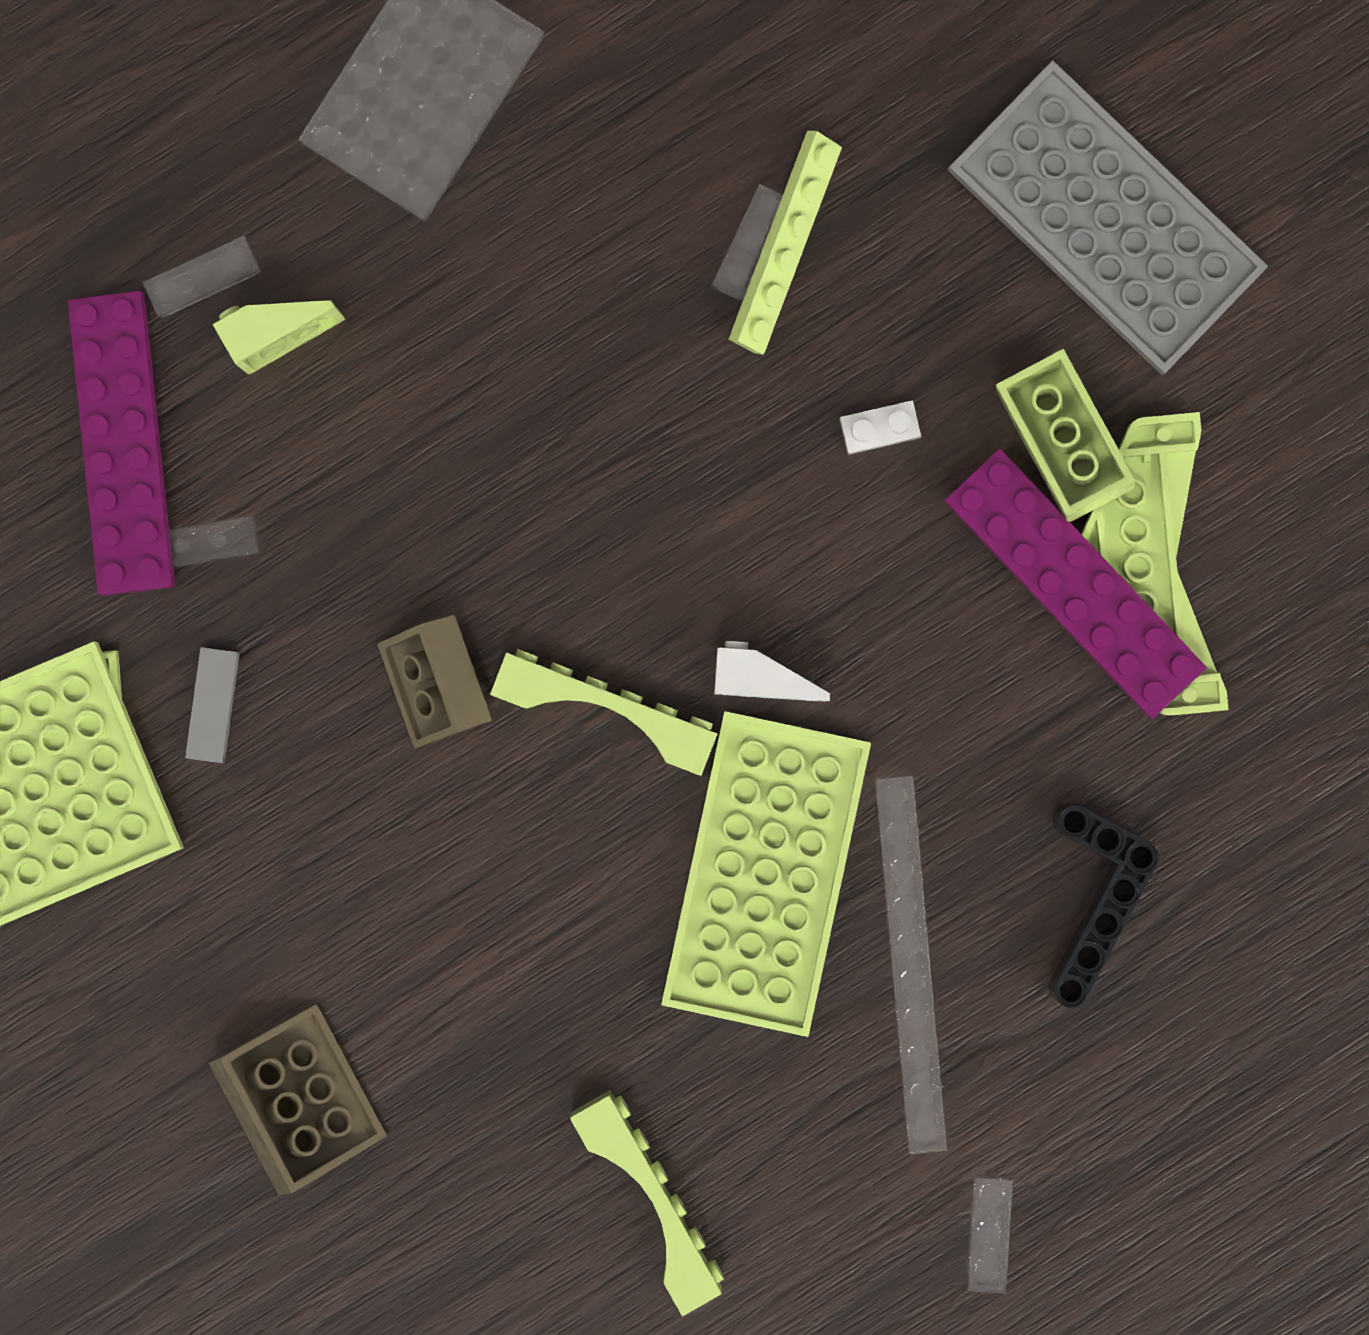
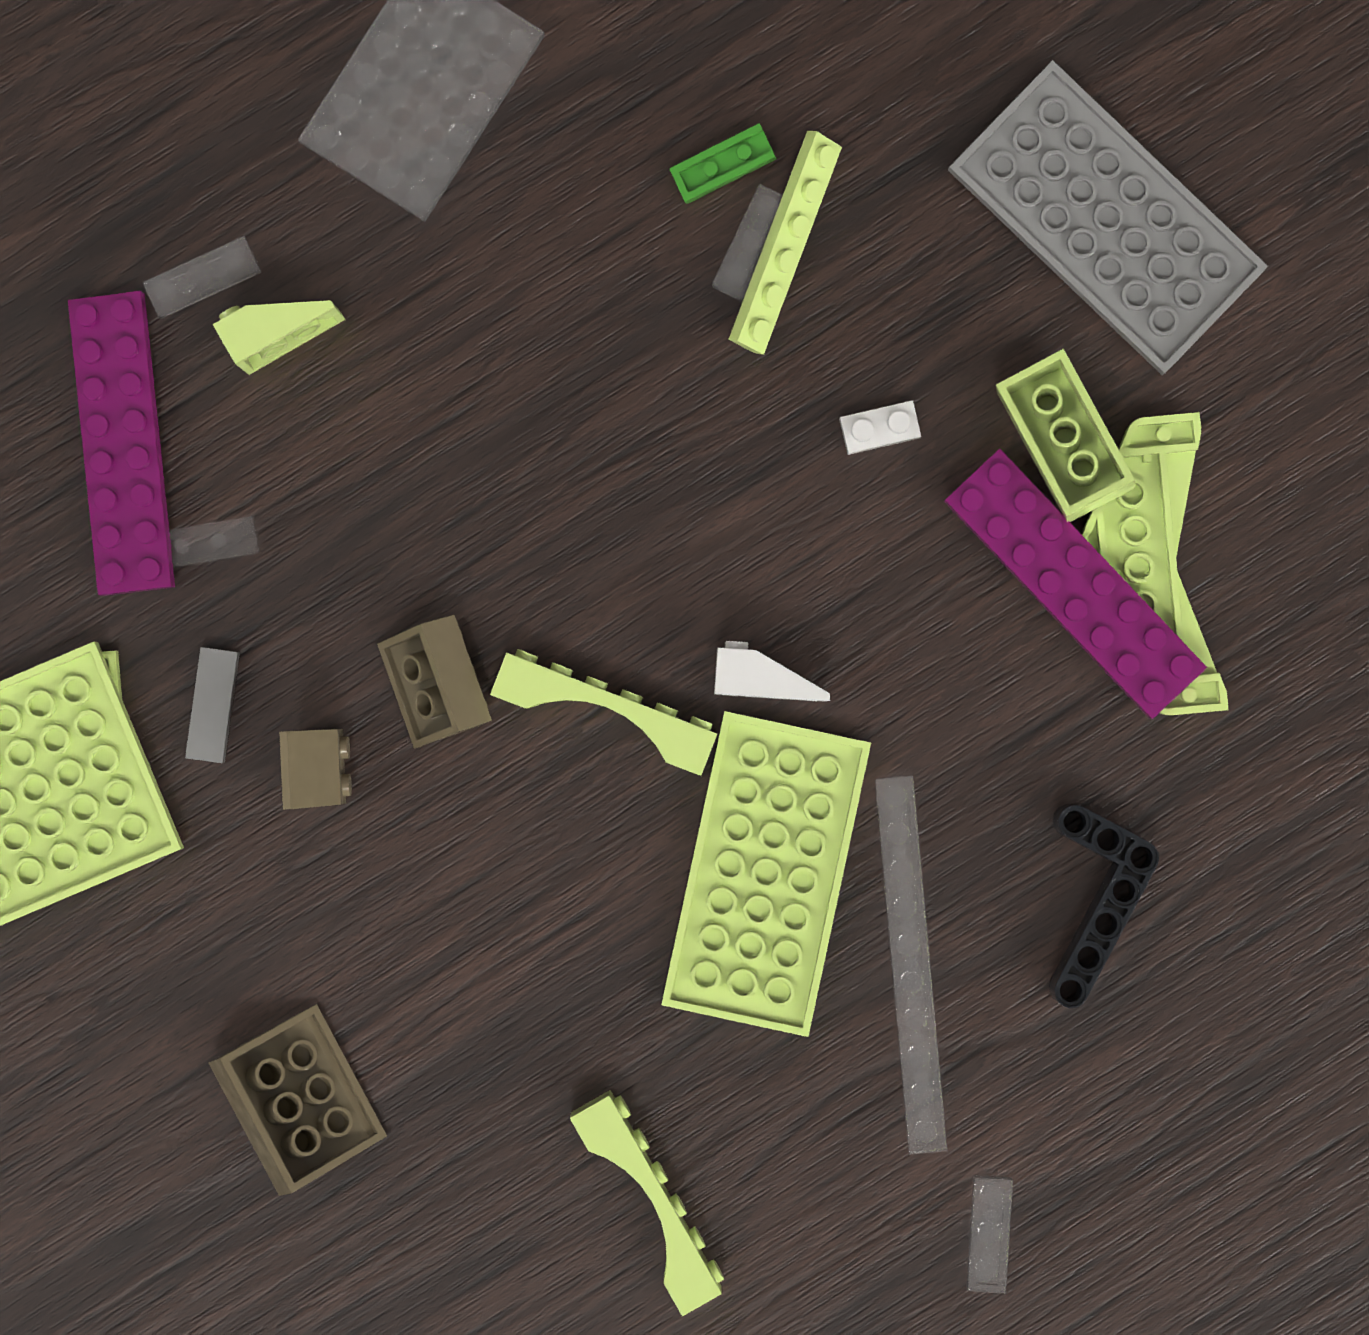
(314, 768): none -> dark tan slope
(722, 163): none -> bright green hinge

